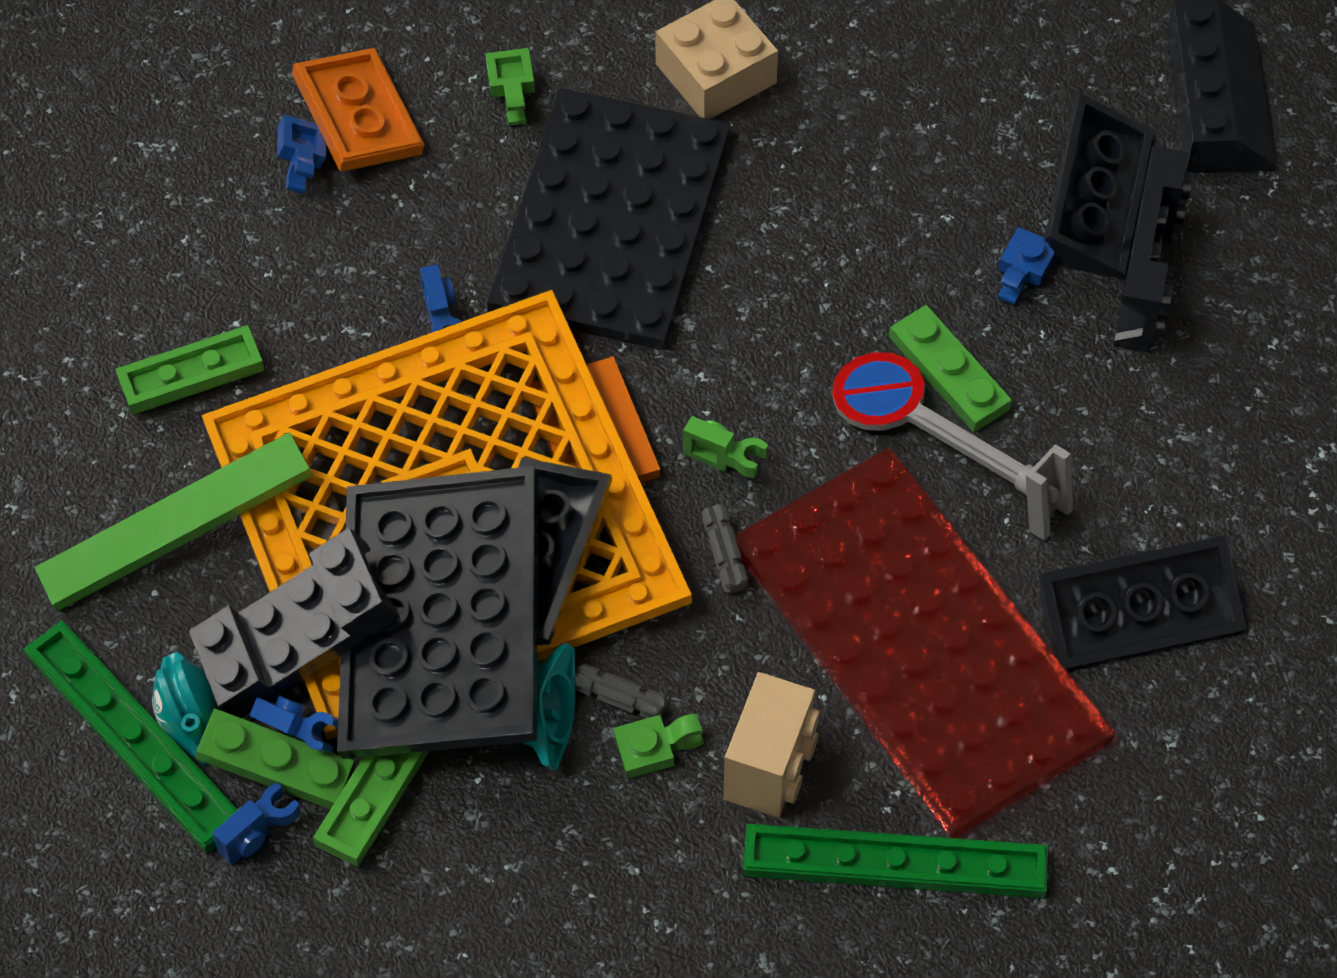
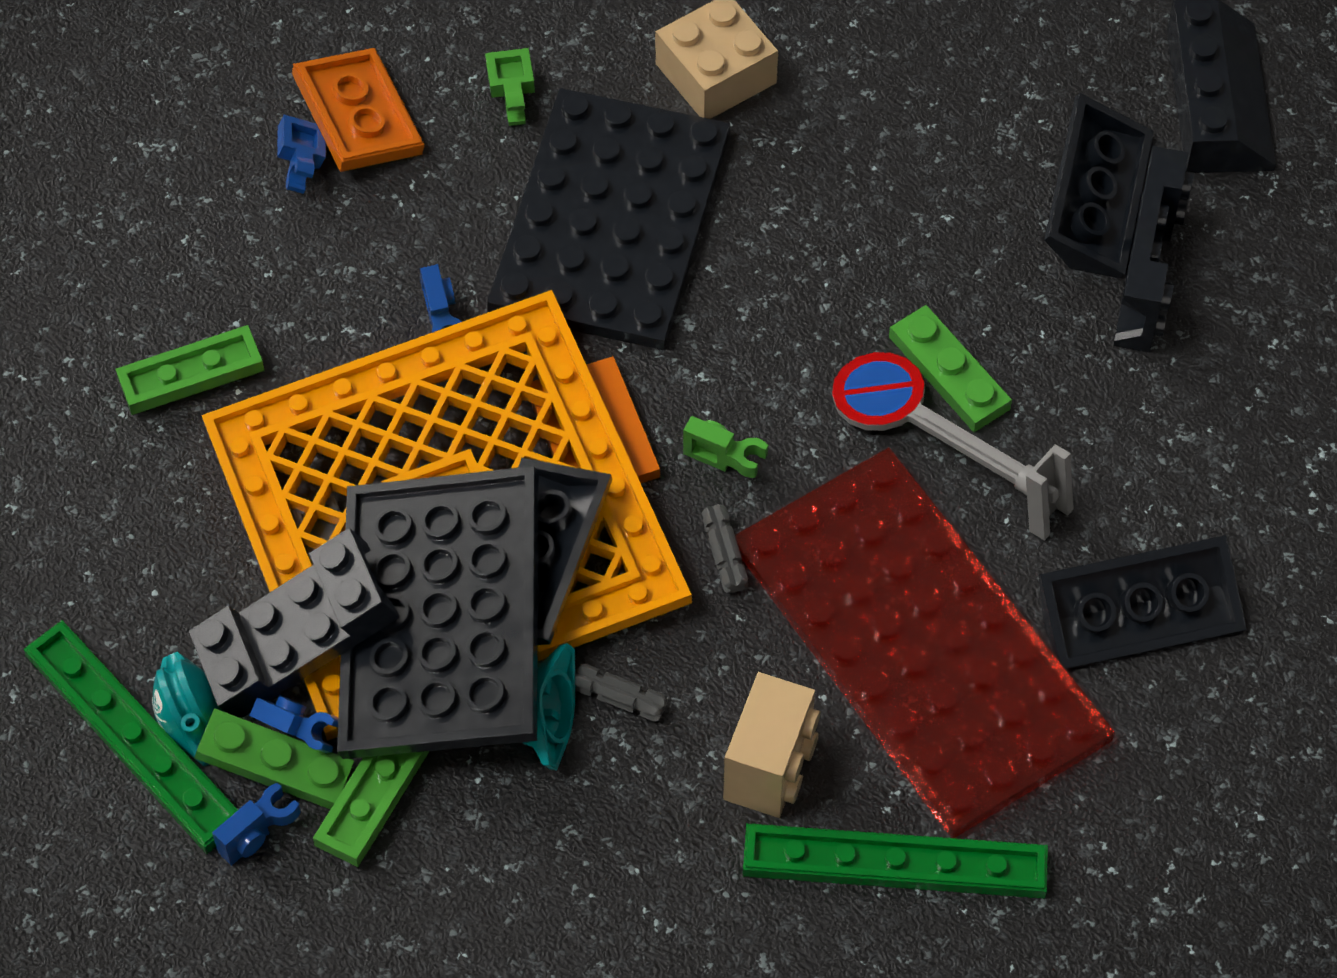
(173, 521): bright green tile -> none
(648, 745): bright green plate -> none
(1024, 261): blue plate -> none

